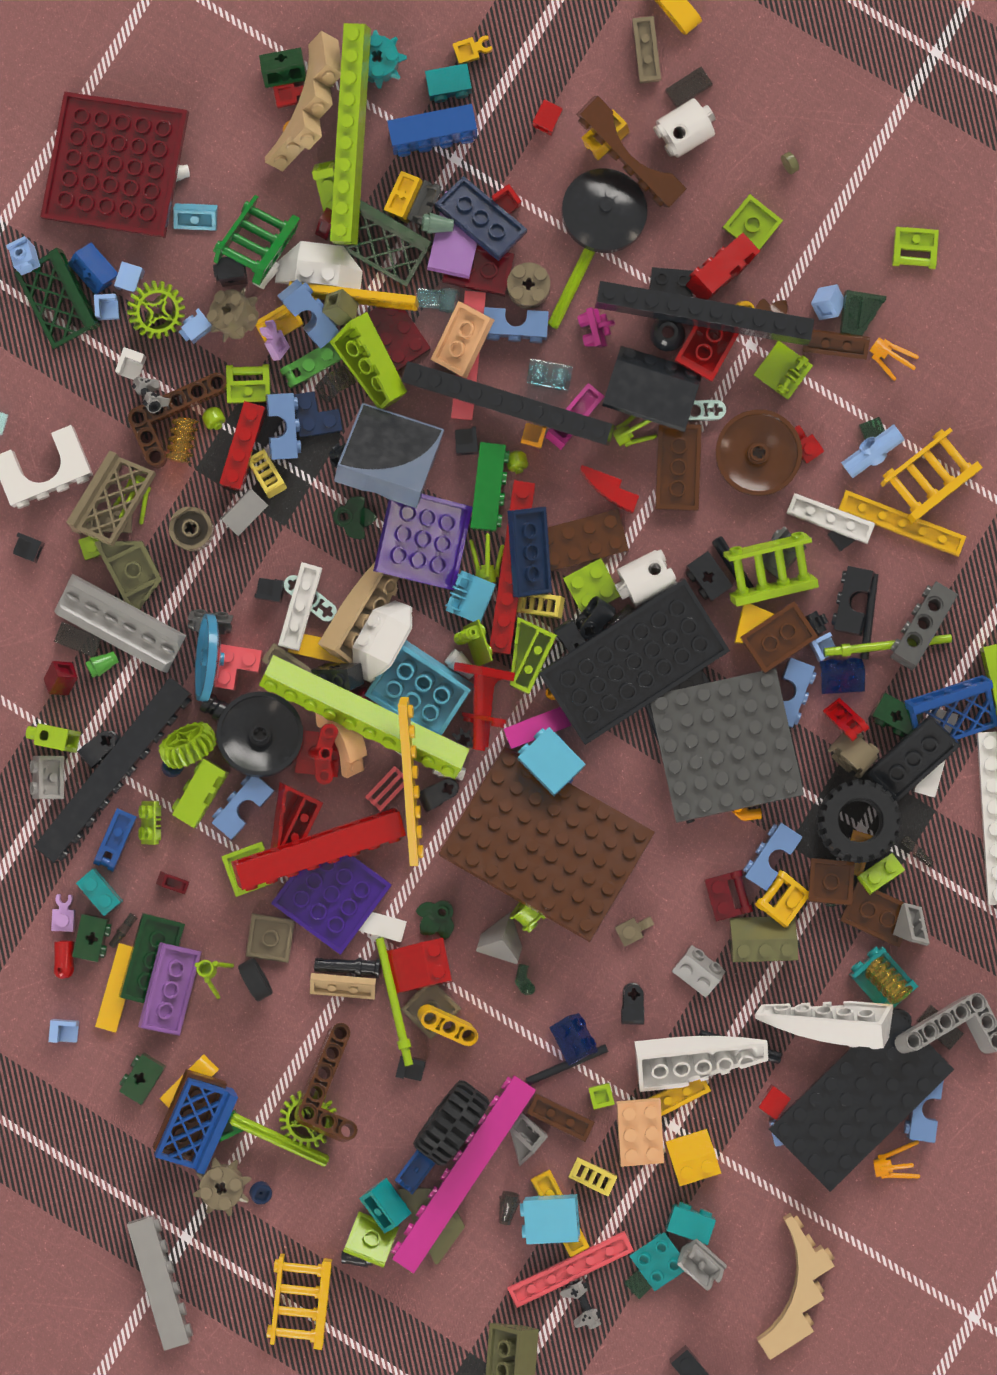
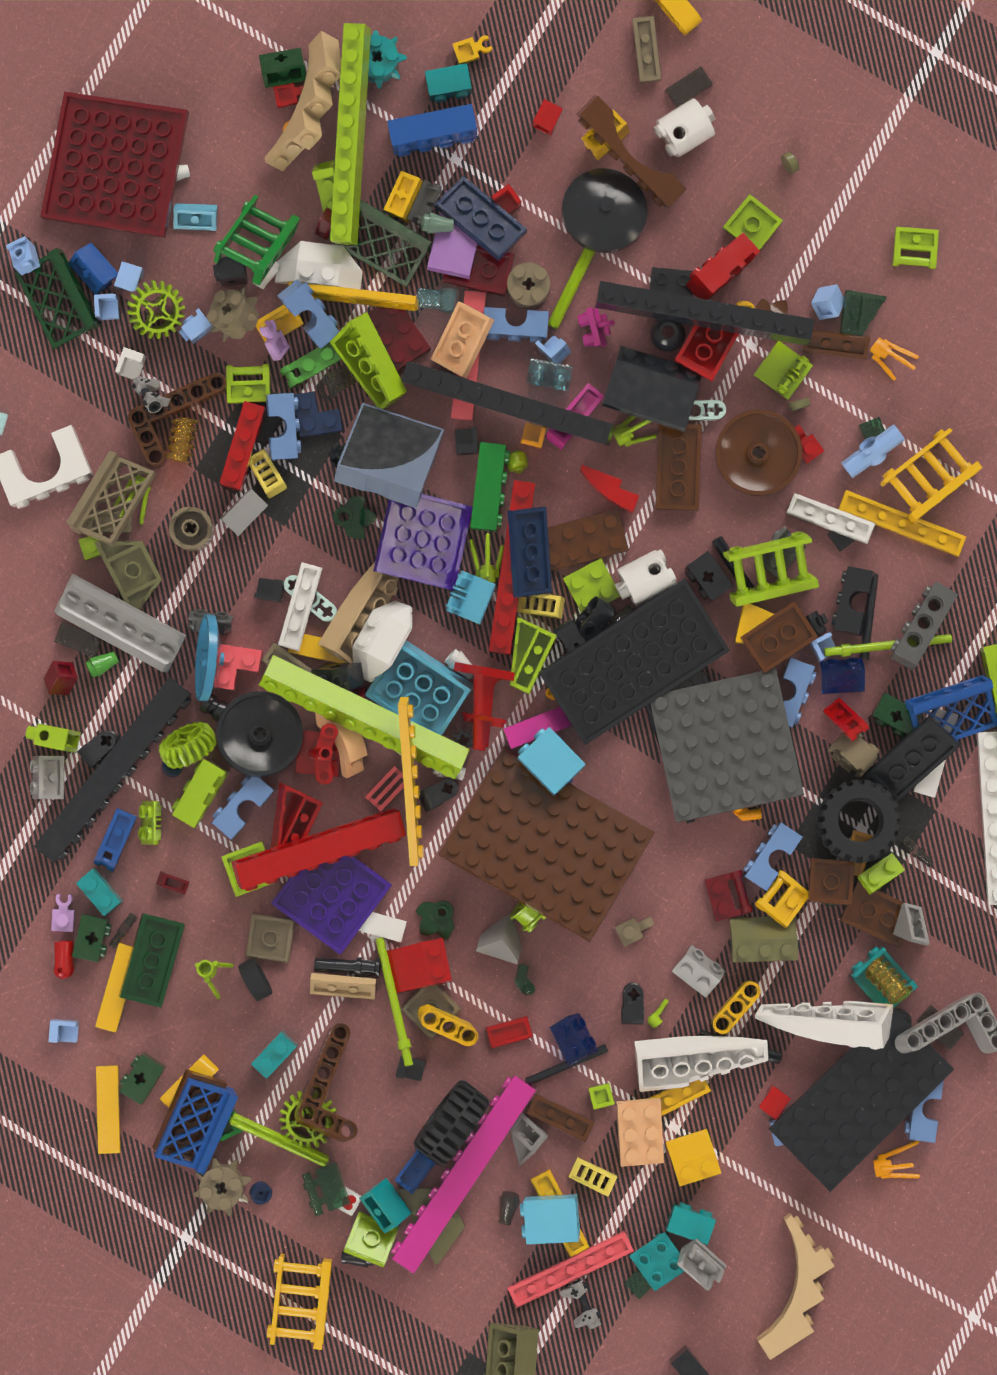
(28, 548): black panel -> none
(108, 1109): none -> yellow tile
(159, 1282): light grey brick -> none
(169, 989): medium lavender tile -> none
(213, 418): lime piece -> none
(274, 1054): none -> teal brick
(332, 1186): none -> clear green plate
(340, 307): olive brick -> none
(354, 1199): none -> white tile
(474, 635): lime hinge -> none
(509, 1032): none -> red tile
(554, 349): none -> light blue panel
(654, 1019): none -> lime hand
(725, 1011): none -> yellow beam
(799, 404): none -> olive tile

